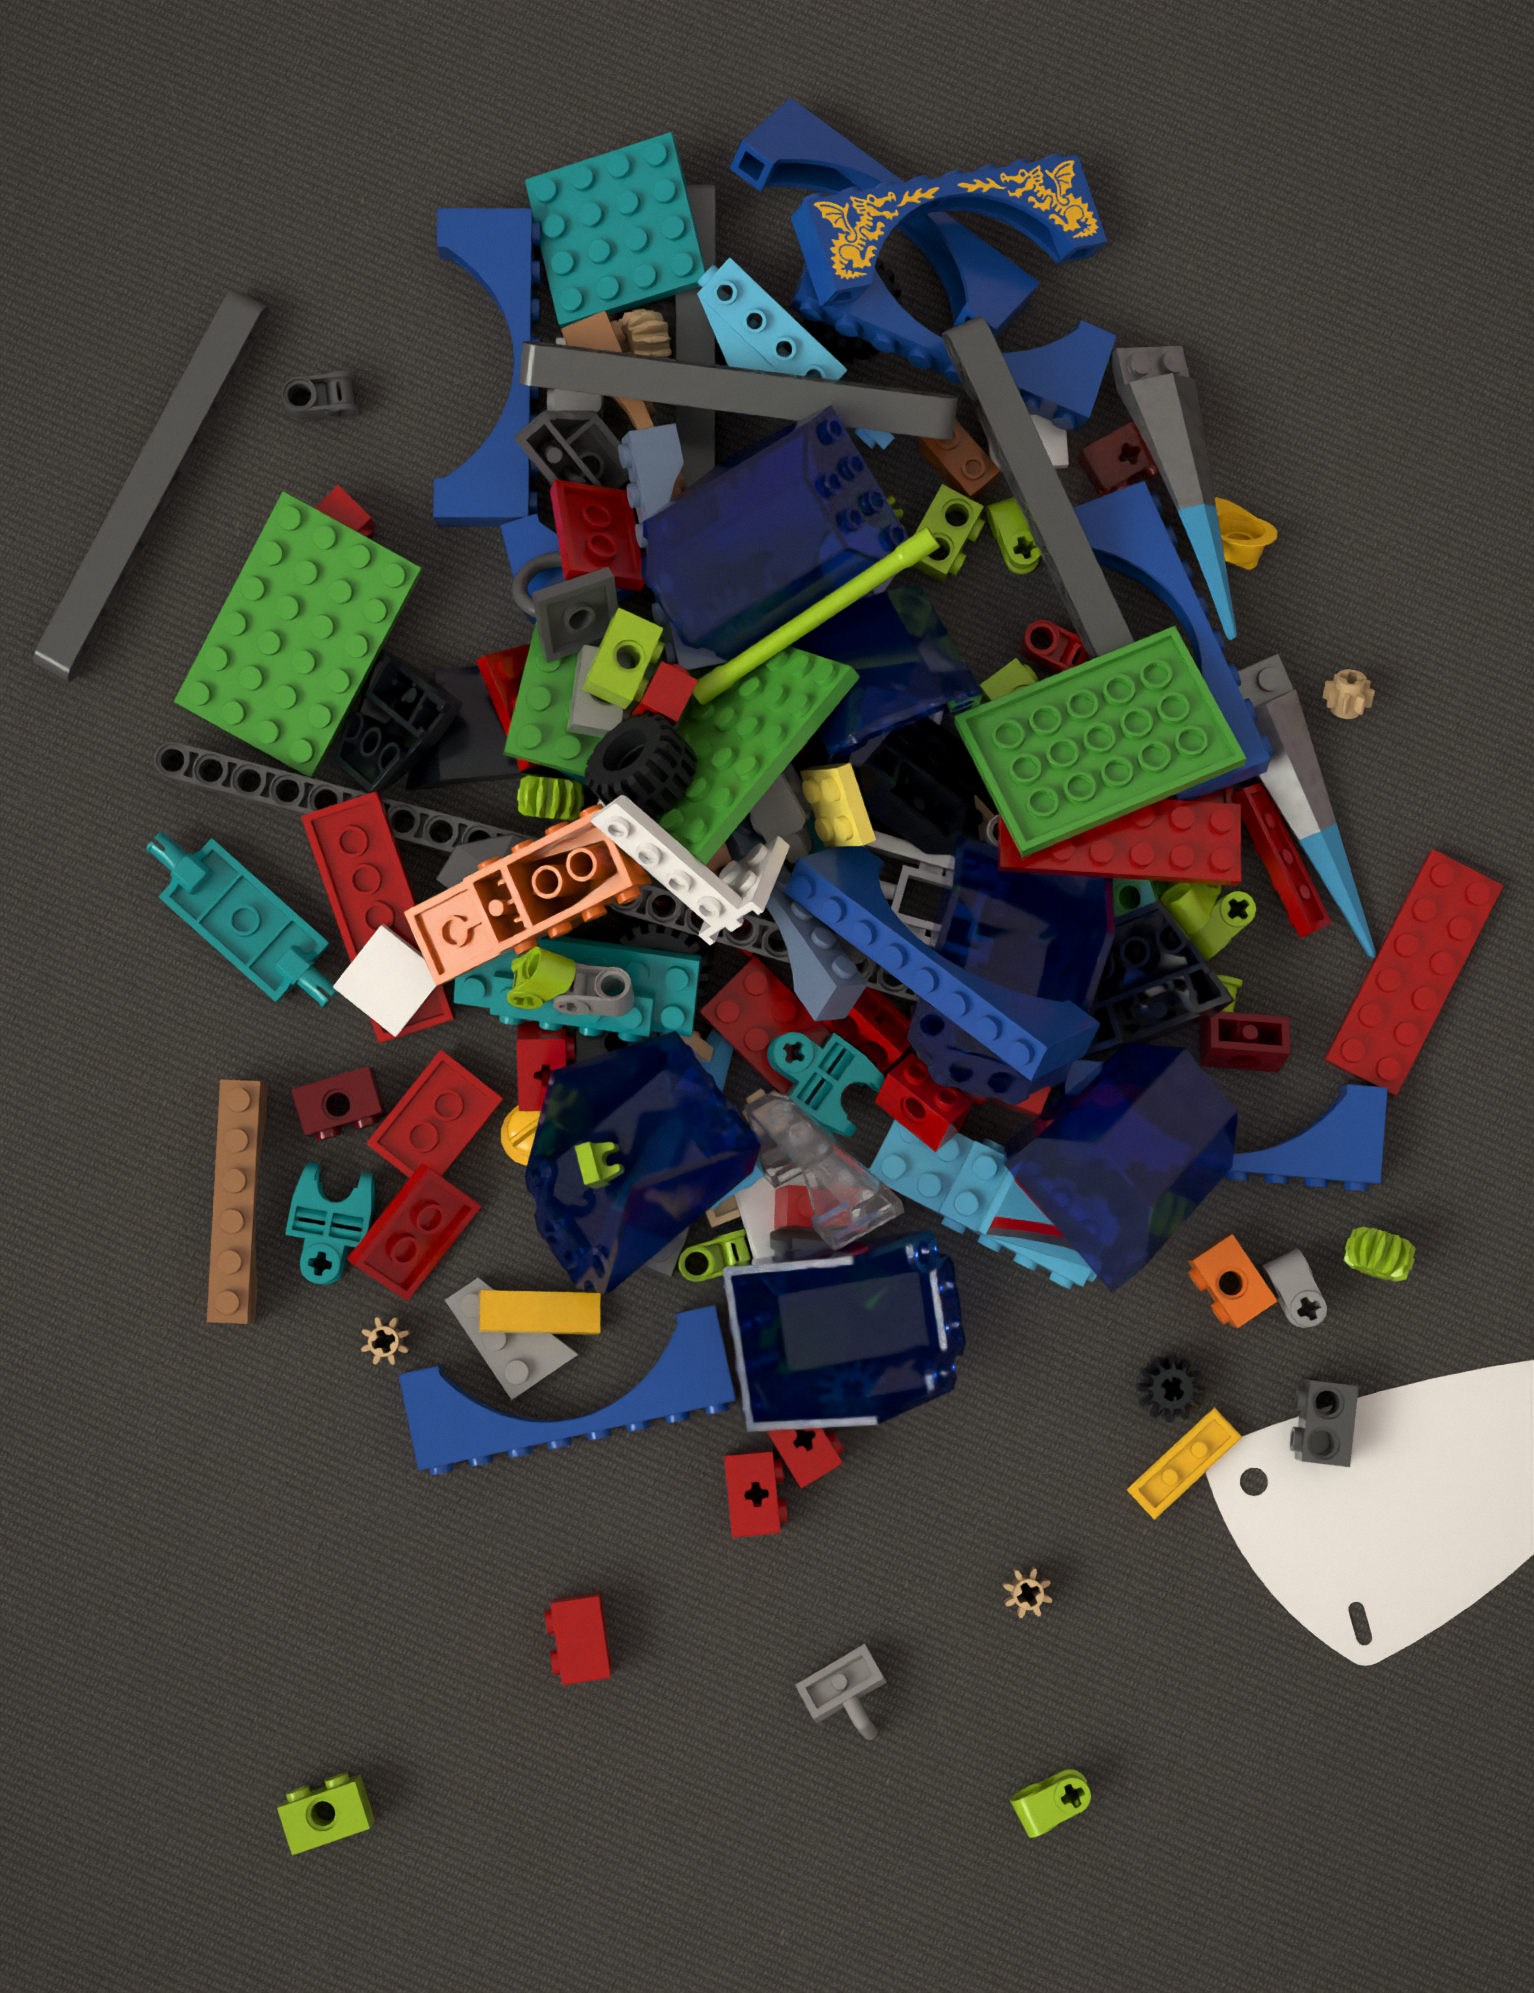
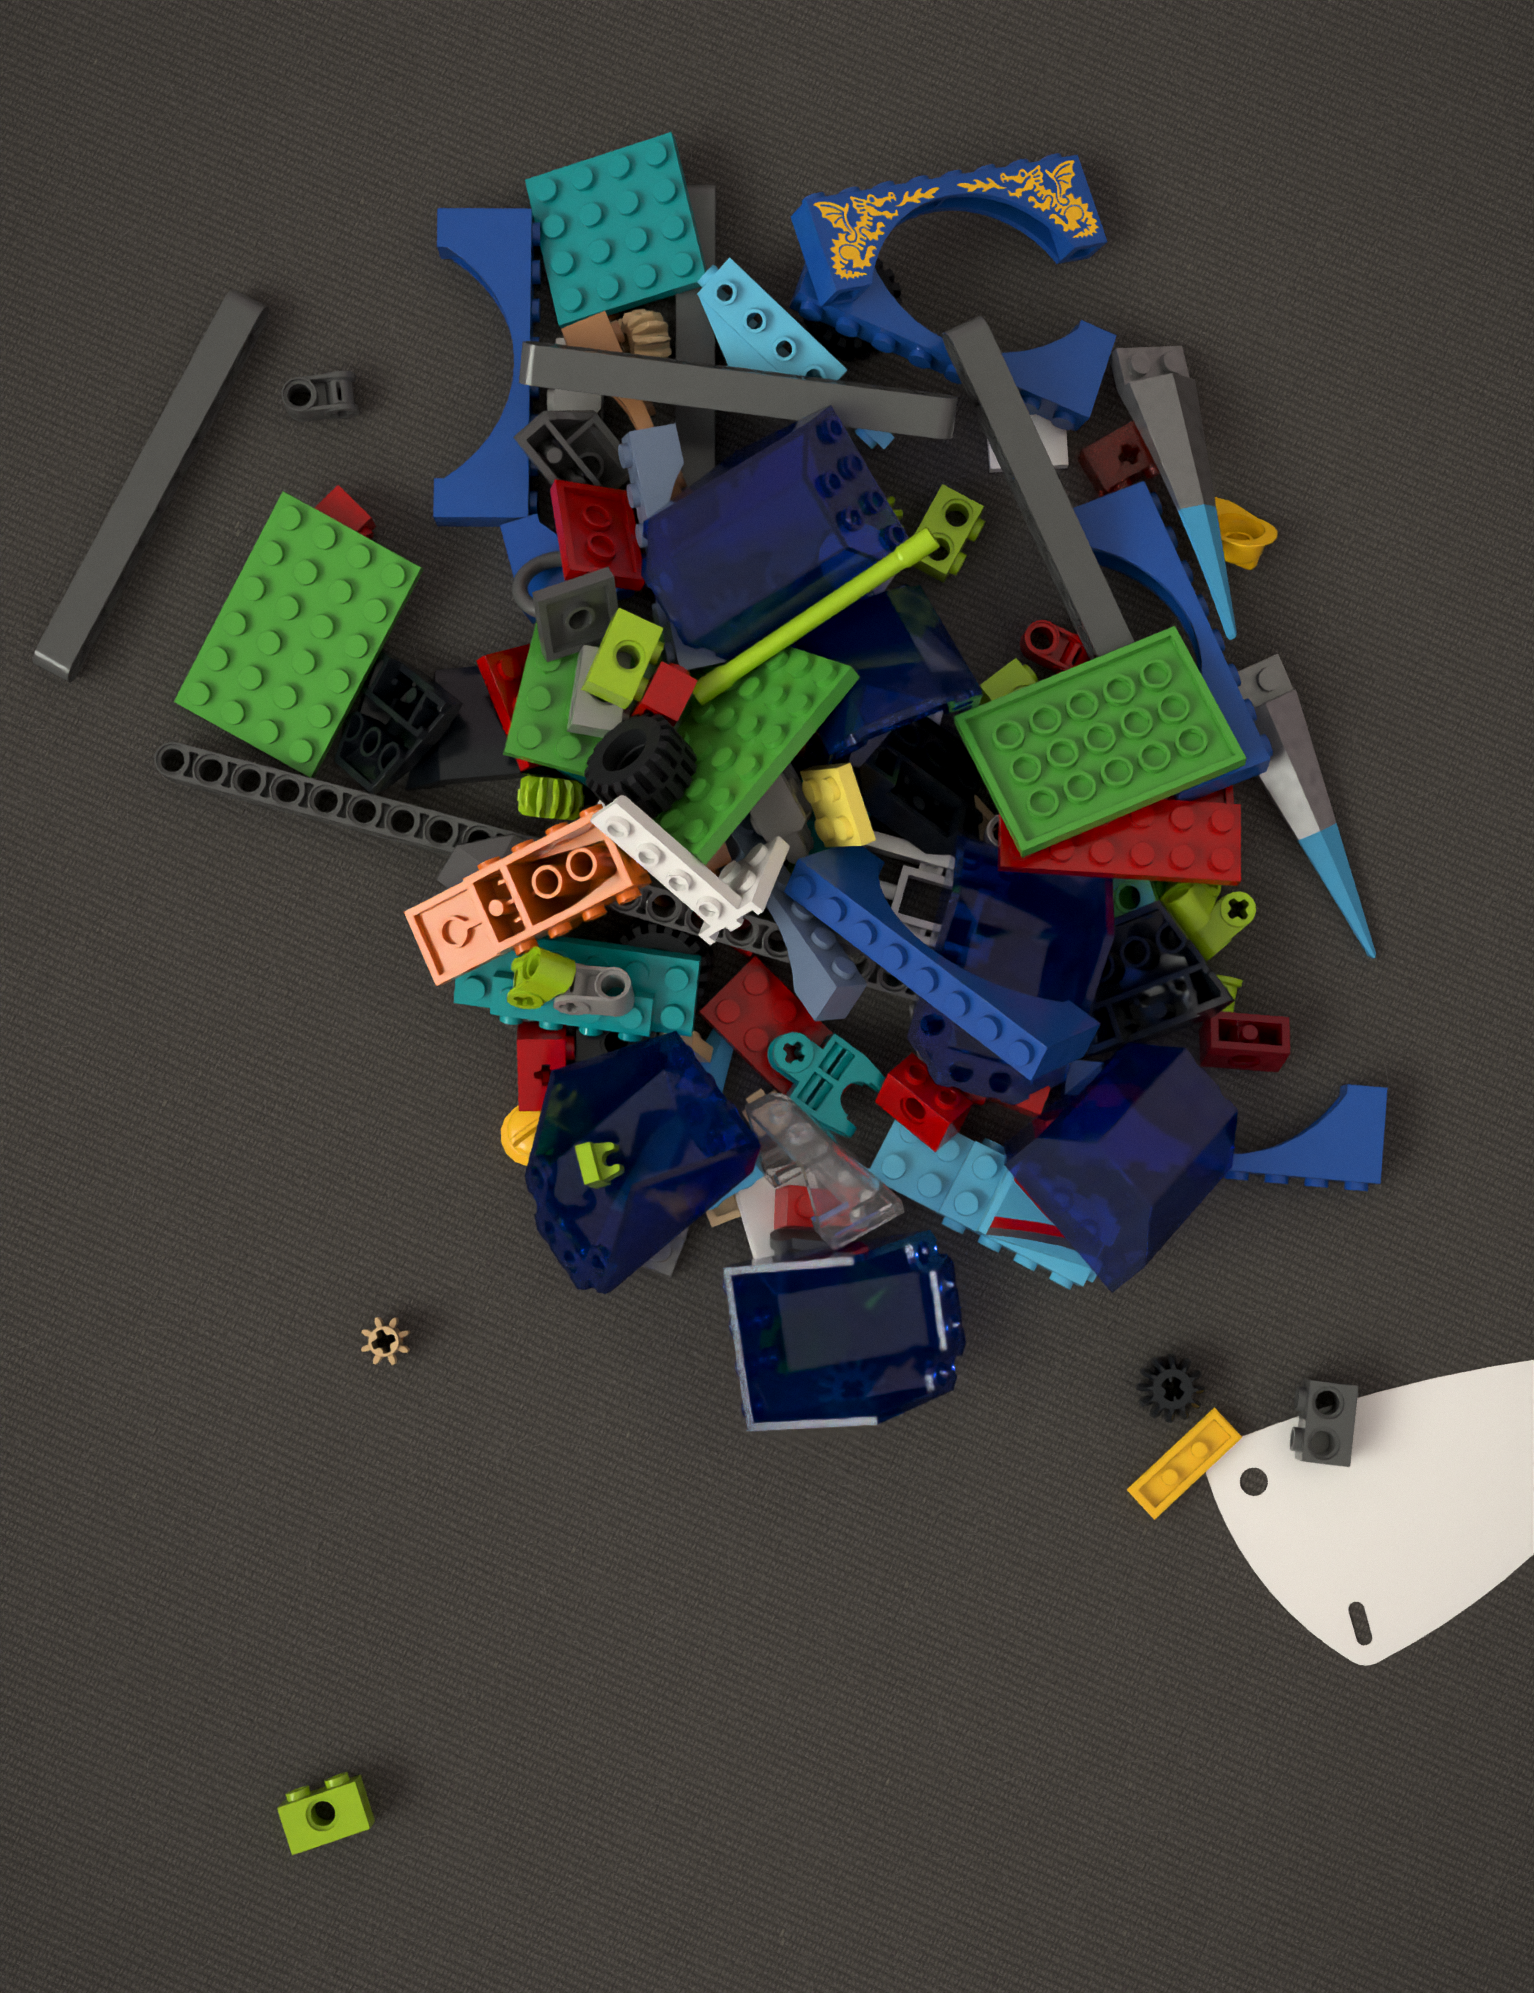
(233, 1237): medium nougat arch -> none
(243, 919): teal plate -> none
(312, 1204): teal piece -> none
(315, 1100): dark red brick -> none
(369, 887): red plate -> none
(387, 980): white tile -> none
(414, 1232): red plate -> none
(435, 1118): red plate -> none
(456, 1427): blue arch -> none
(514, 1358): light grey wing -> none
(539, 1312): yellow tile -> none
(579, 1637): red brick -> none
(718, 1255): lime piece -> none
(745, 1515): red brick -> none
(806, 153): blue arch -> none
(810, 1462): red brick -> none
(842, 1686): light grey plate -> none
(874, 1029): red brick -> none
(960, 463): dark orange brick -> none
(1012, 532): lime piece -> none
(1016, 1590): tan gear -> none
(1047, 1804): lime piece -> none
(1252, 1292): orange brick -> none
(1282, 860): red plate -> none
(1290, 1282): light grey piece -> none
(1348, 694): tan gear -> none
(1379, 1254): lime gear -> none
(1413, 972): red plate -> none

